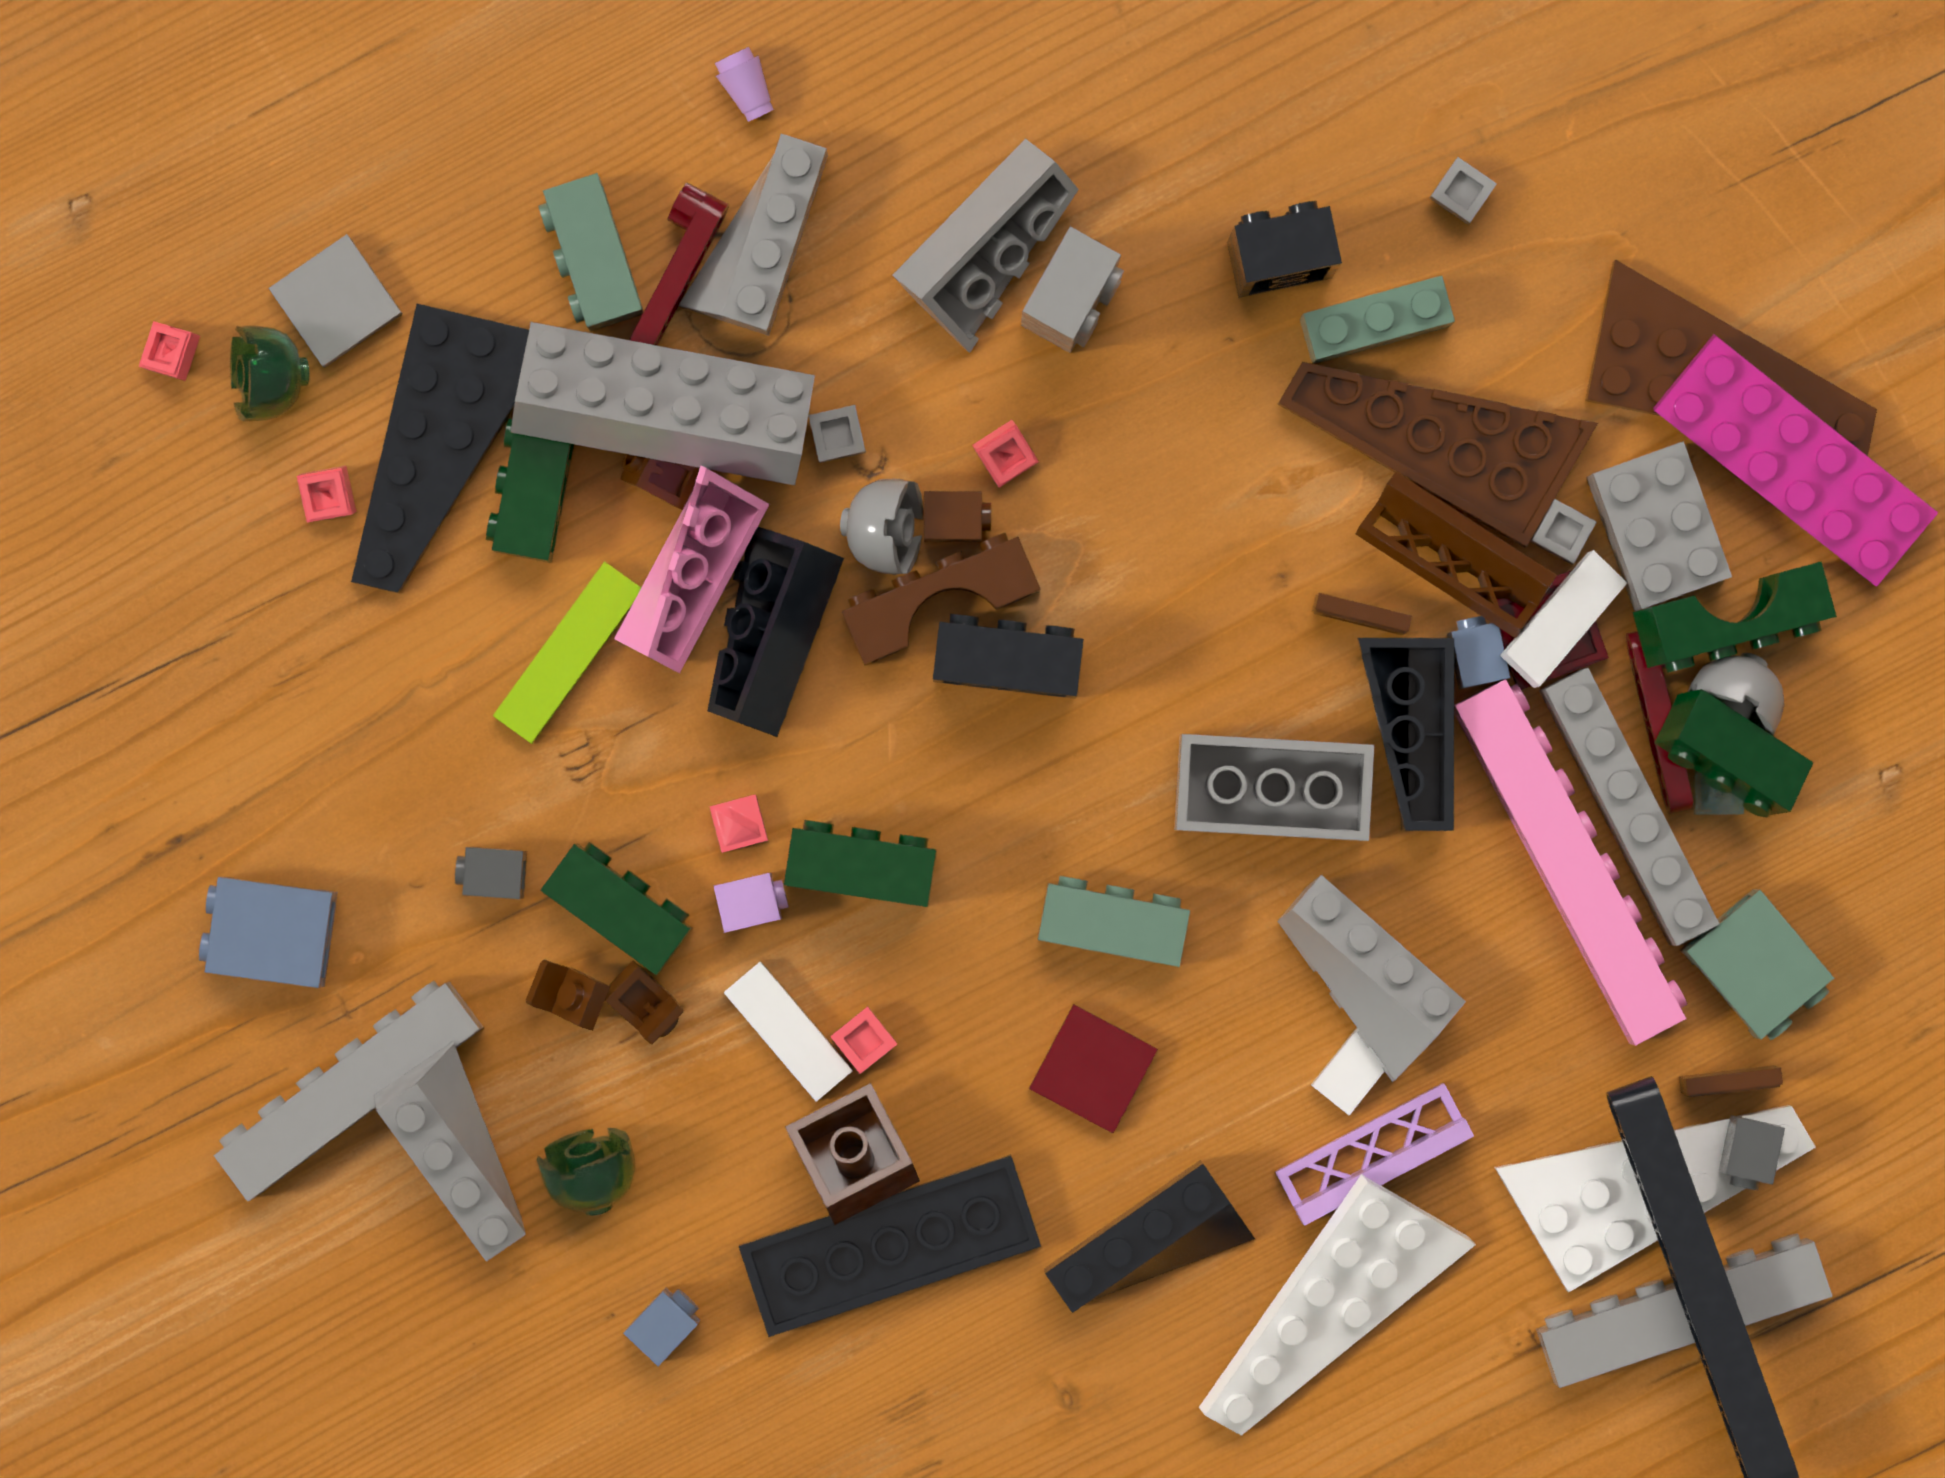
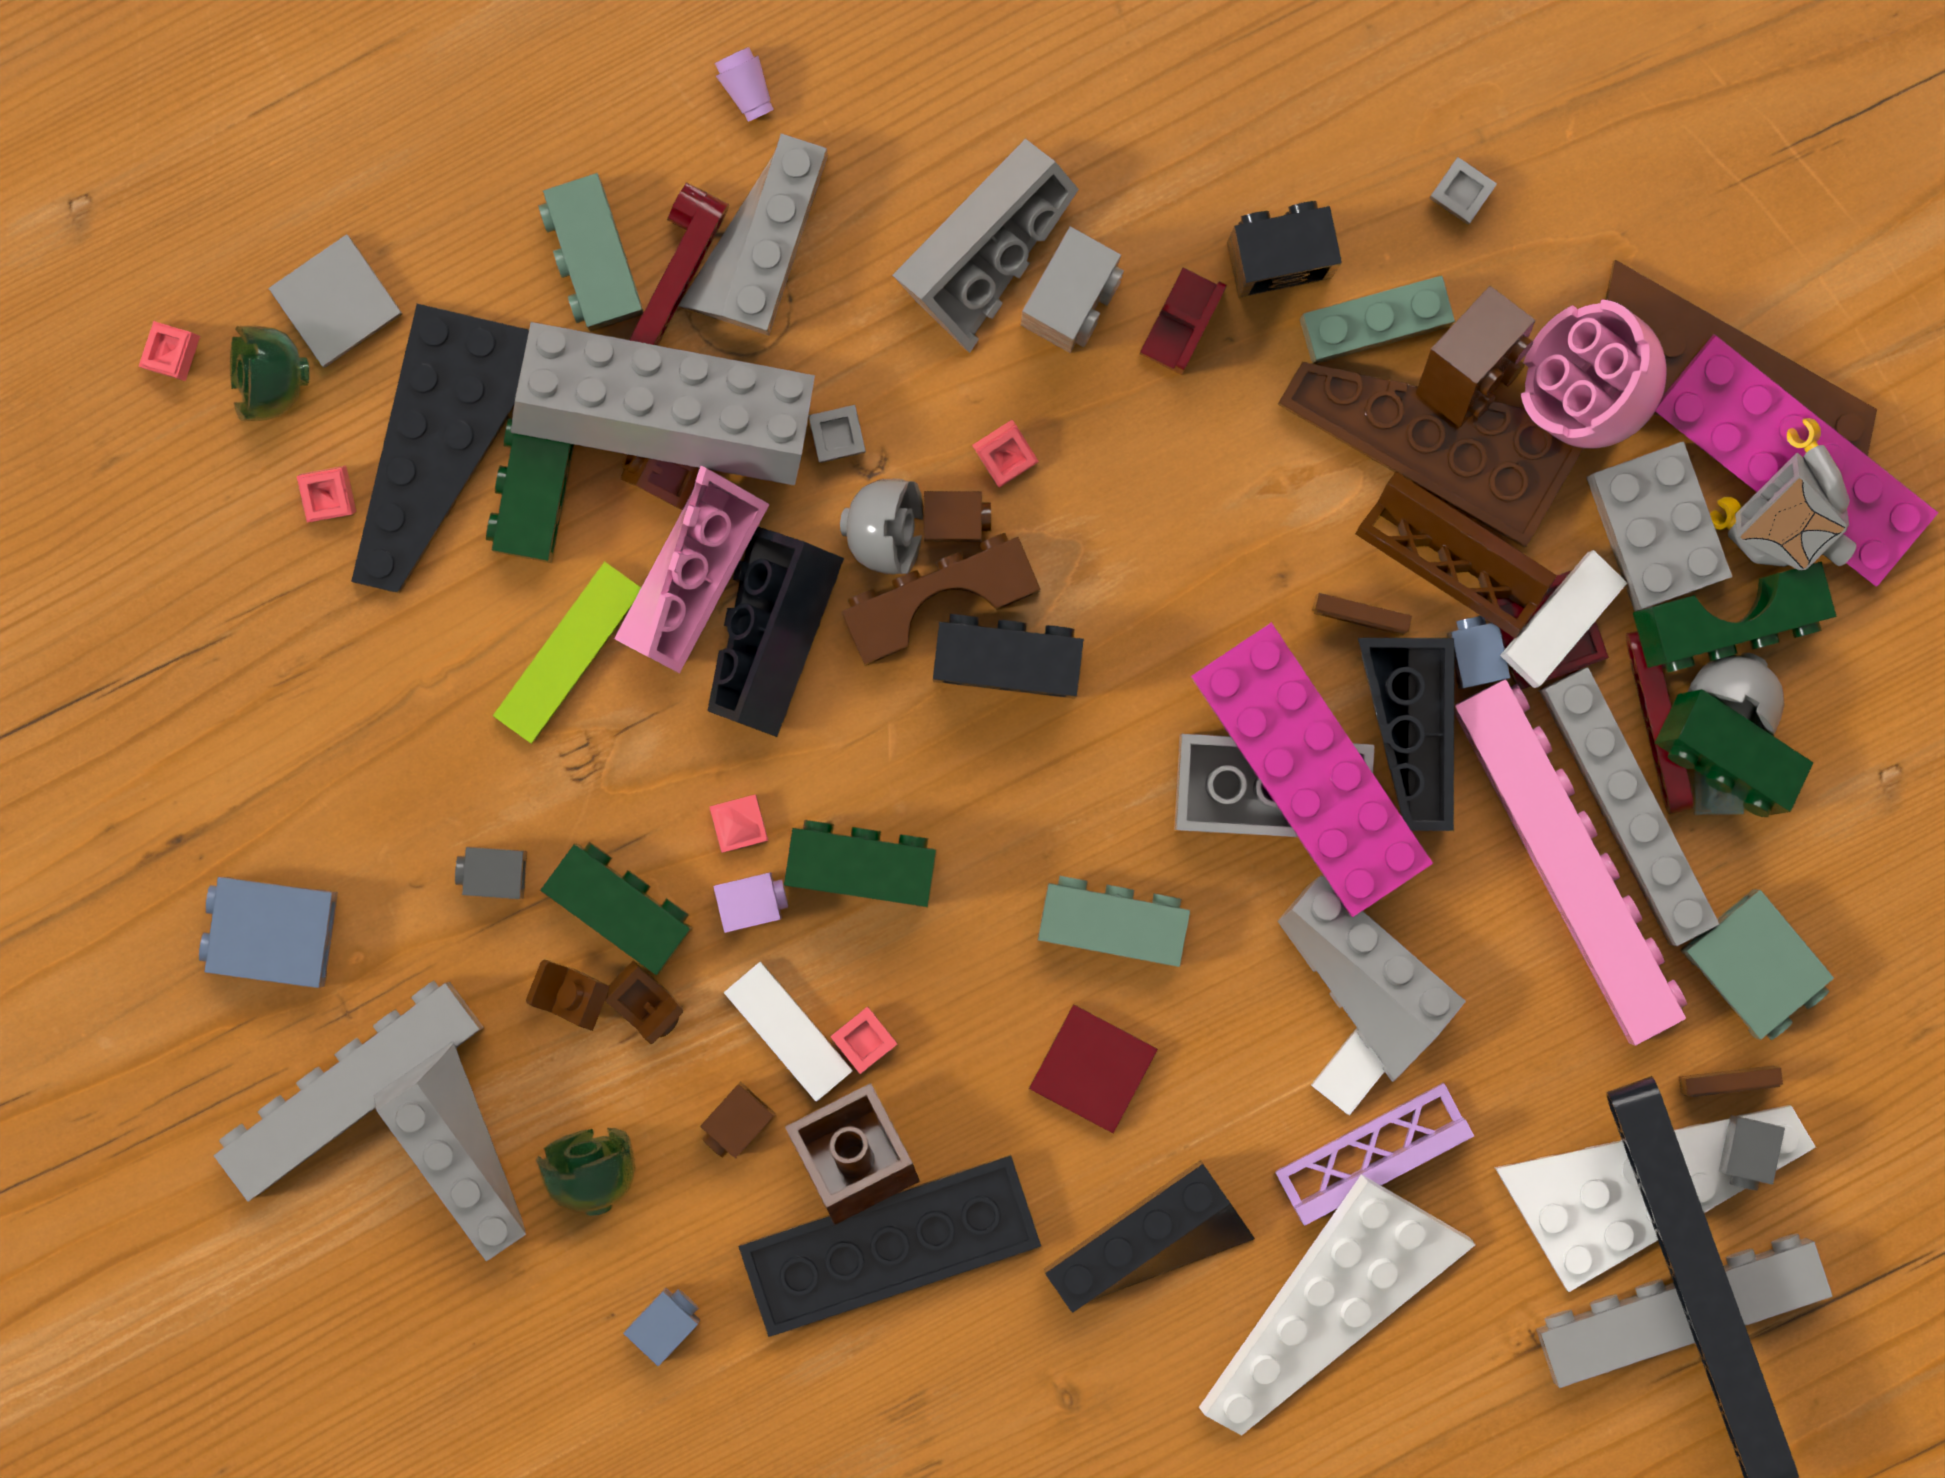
(736, 1122): none -> reddish brown brick
(1182, 320): none -> dark red panel
(1311, 770): none -> dark pink plate
(1476, 357): none -> reddish brown brick
(1563, 531): light grey plate -> none
(1594, 375): none -> bright pink cylinder
(1795, 512): none -> torso

